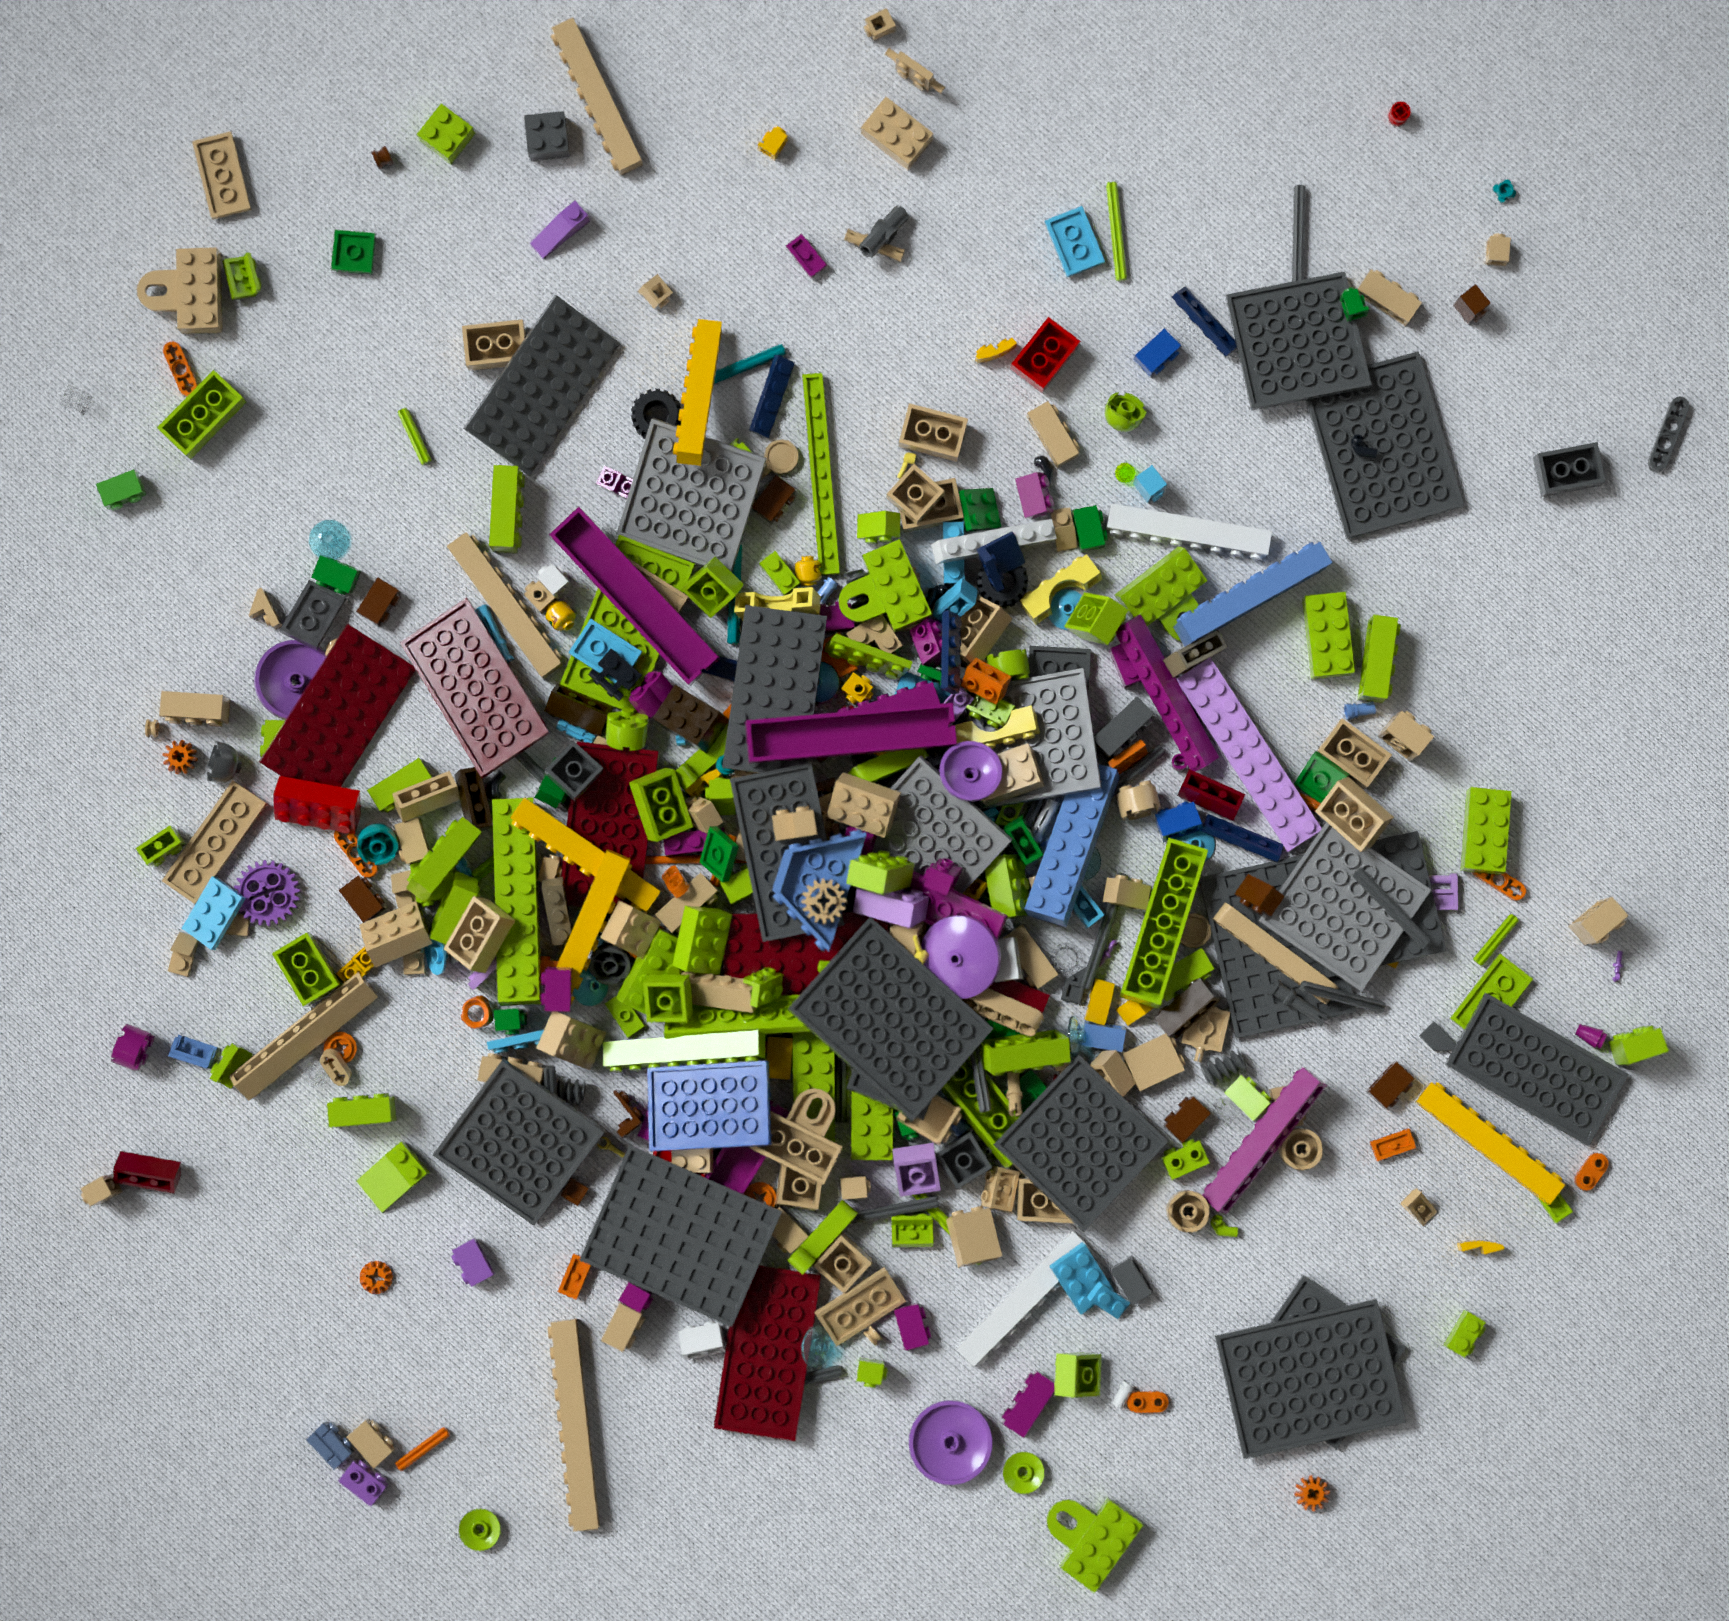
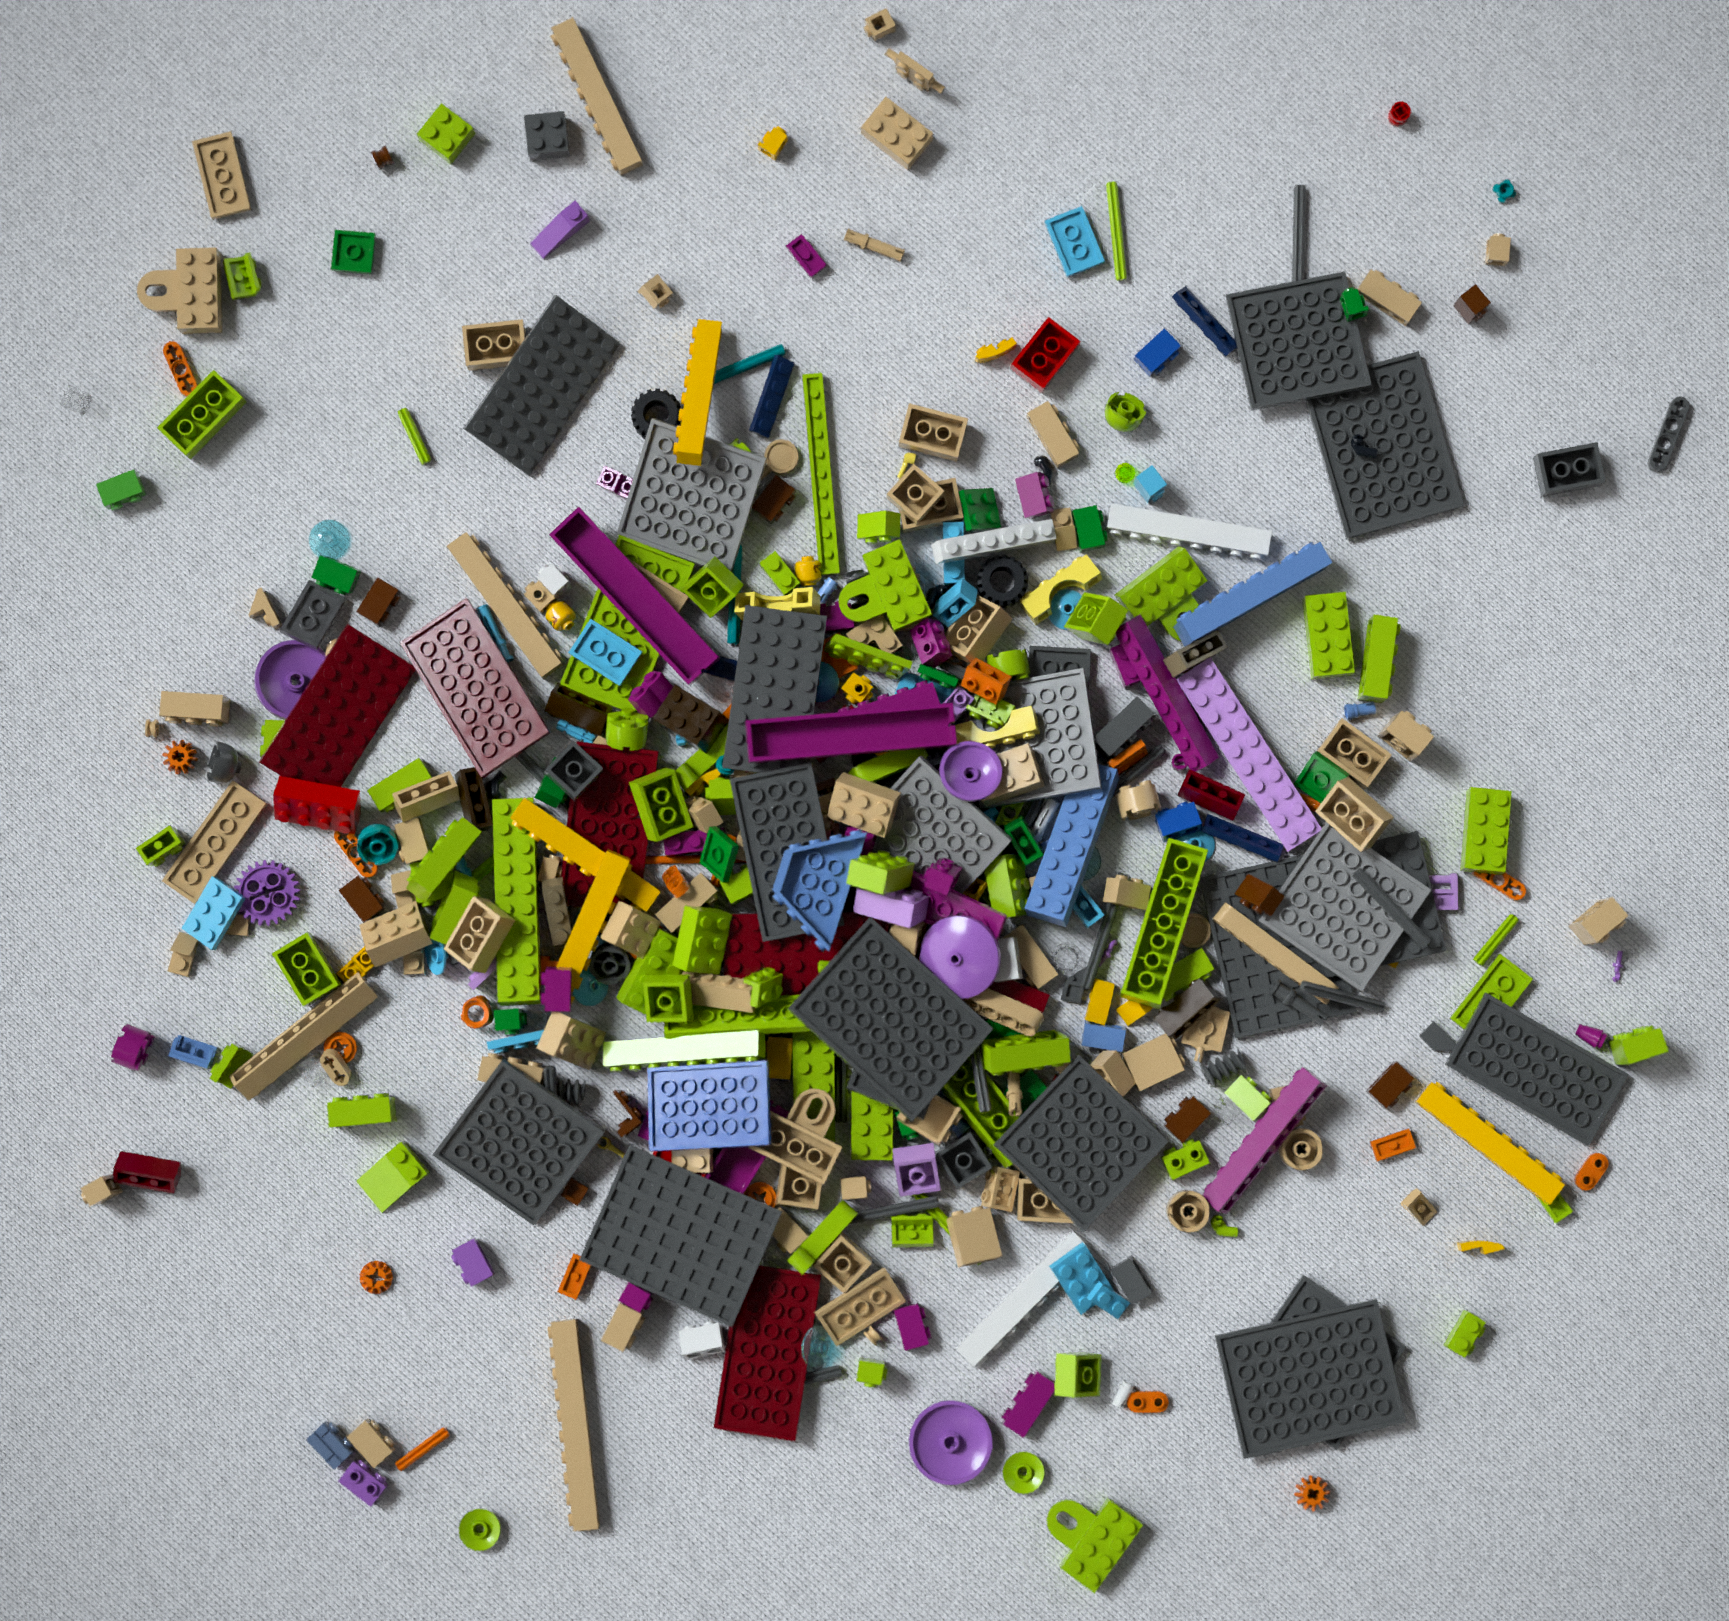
(505, 509): lime brick -> none
(619, 670): black plate -> none
(624, 1016): lime plate -> none
(794, 824): tan brick -> none
(814, 901): tan gear -> none
(884, 231): dark grey piece -> none
(921, 955): light yellow hand -> none
(951, 652): dark blue plate -> none
(1000, 557): dark blue bracket -> none
(1075, 1035): clear light blue dish -> none

